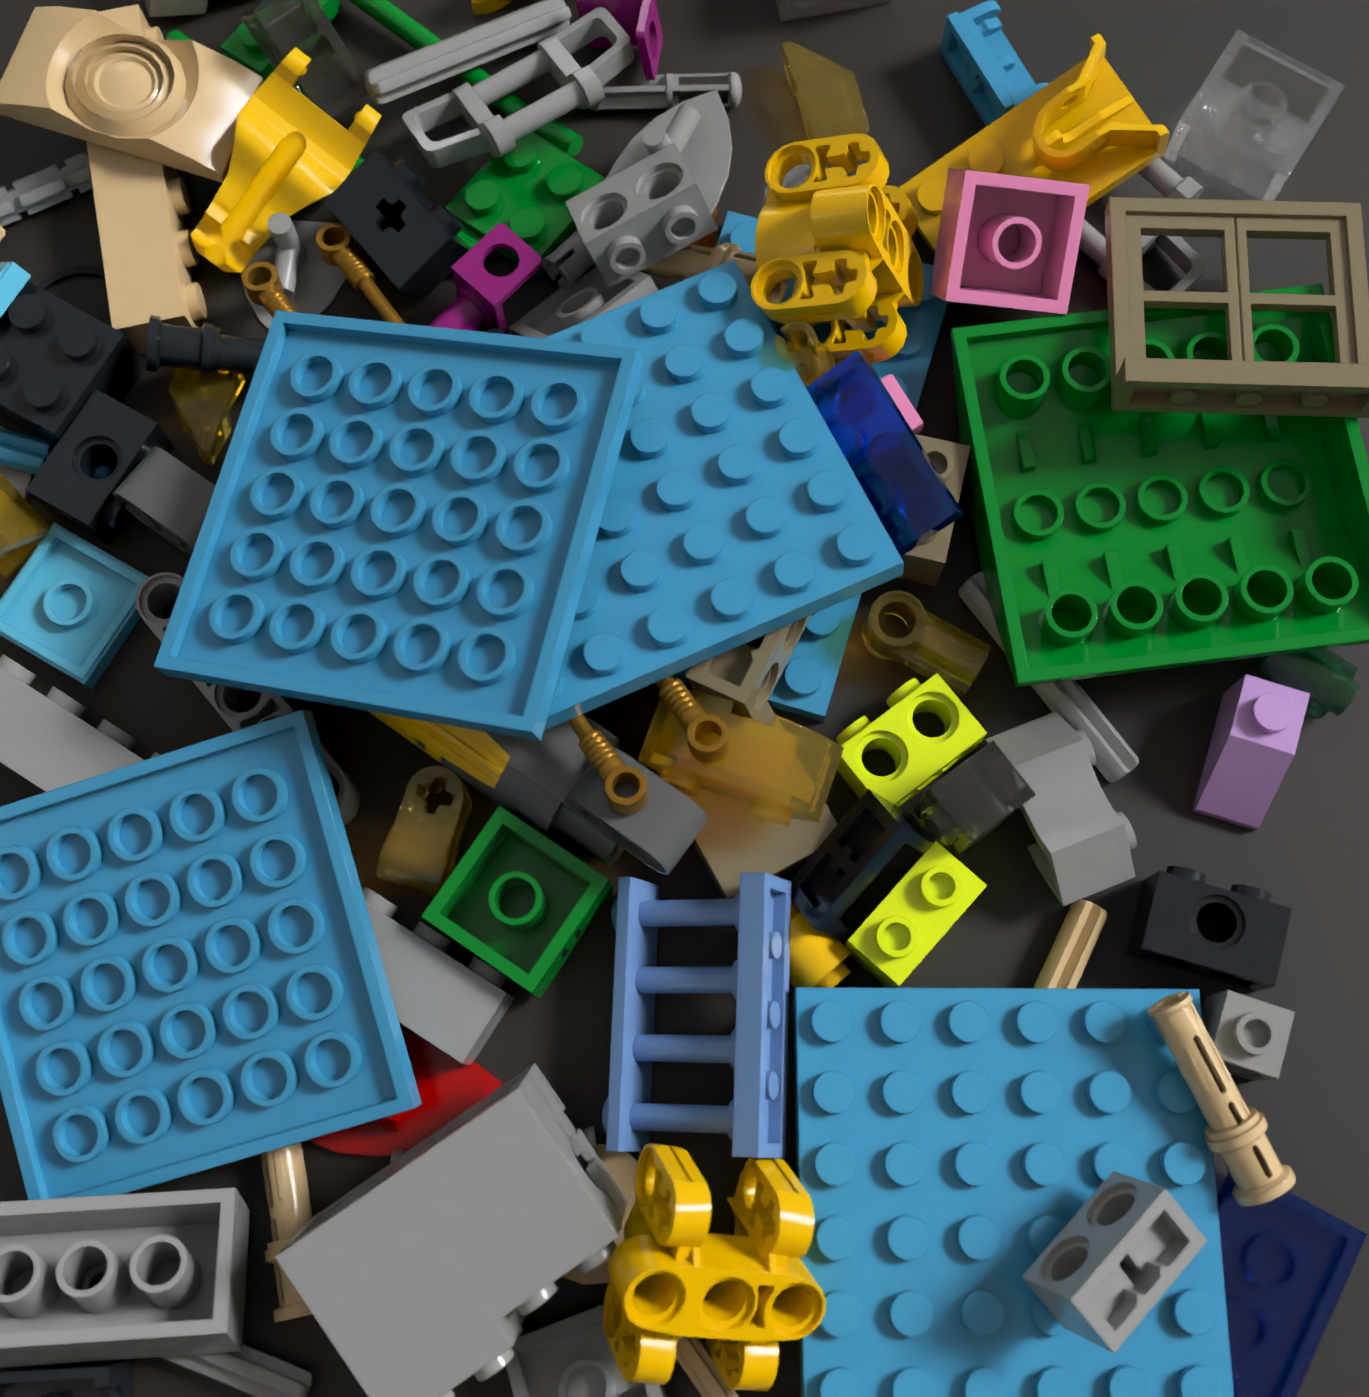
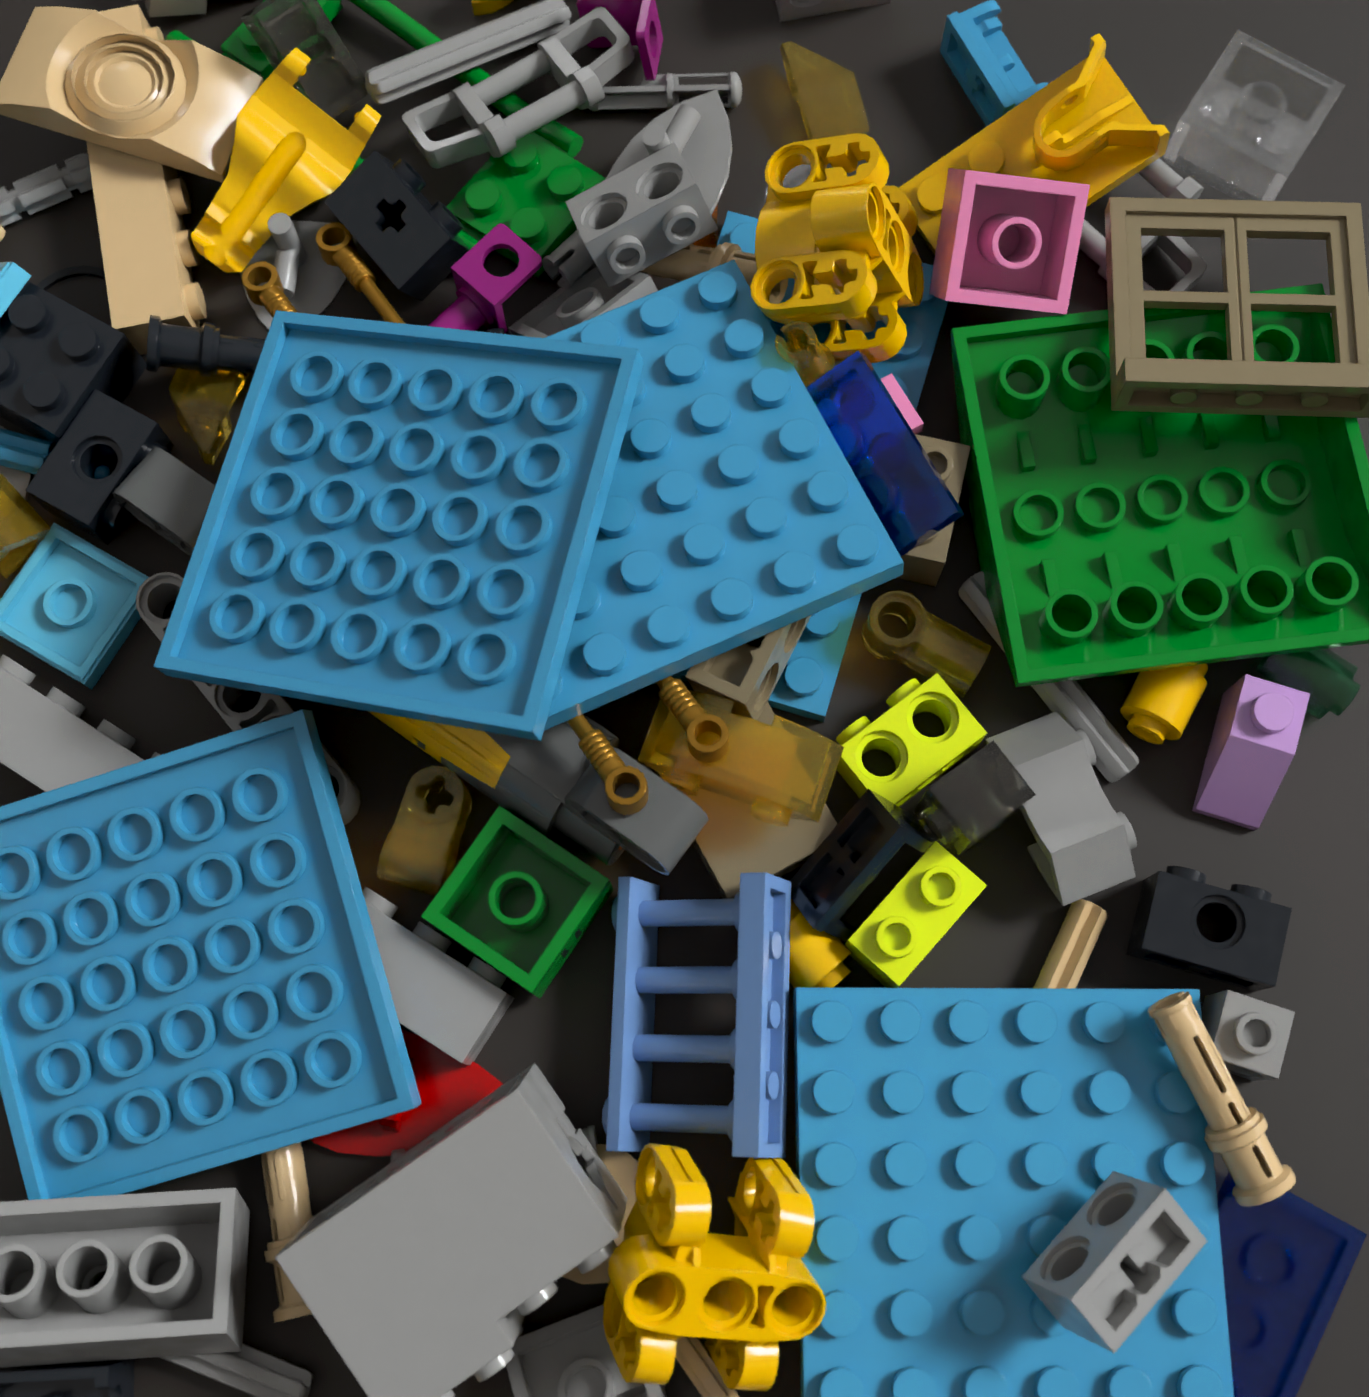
(1164, 702): none -> yellow brick

